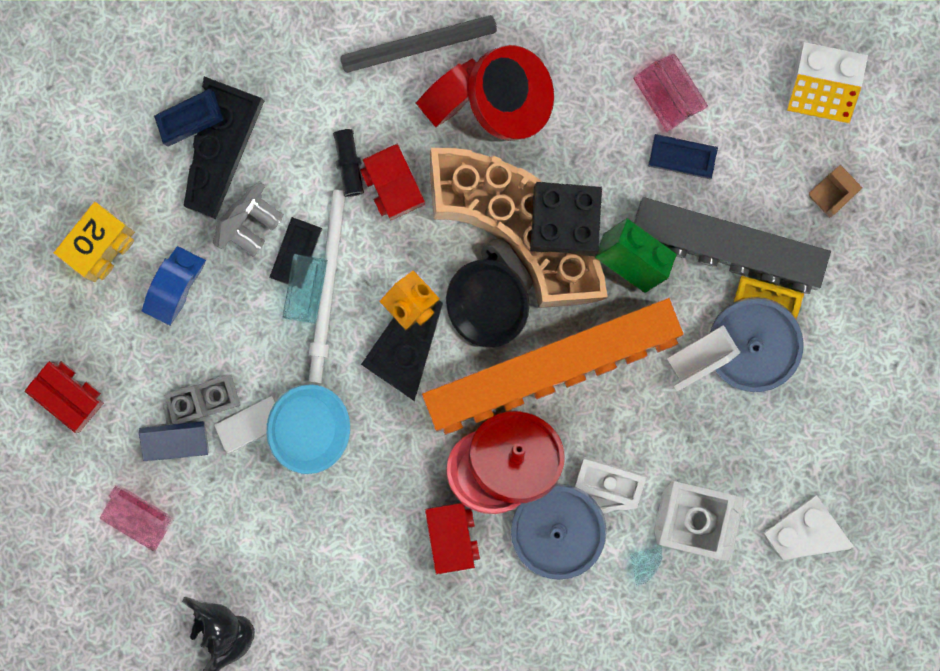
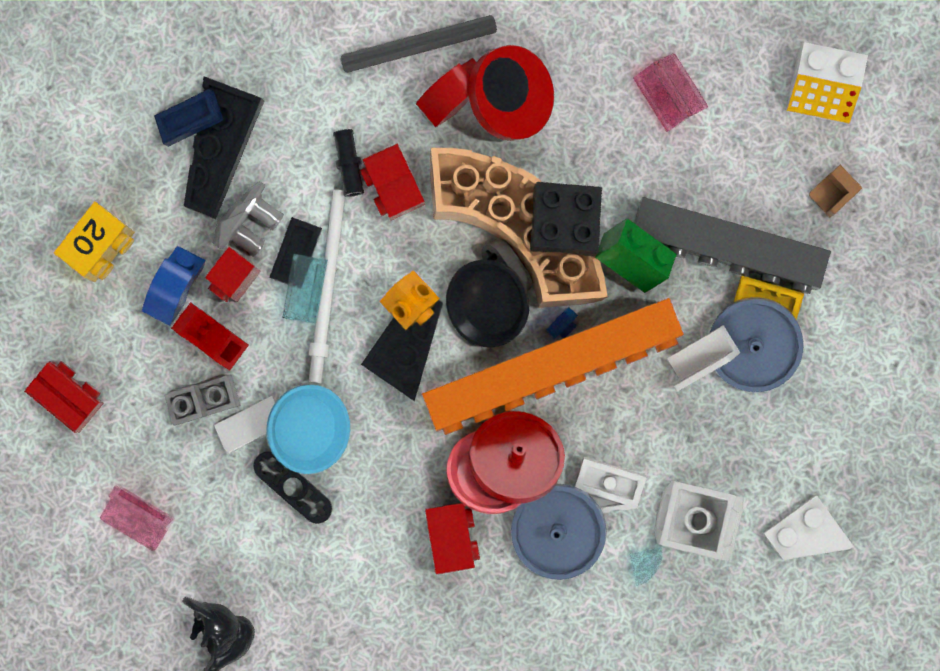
(173, 441): dark blue tile -> none
(209, 336): none -> red brick
(231, 276): none -> red brick
(306, 509): none -> black beam
(562, 325): none -> clear blue plate
(683, 156): dark blue tile -> none

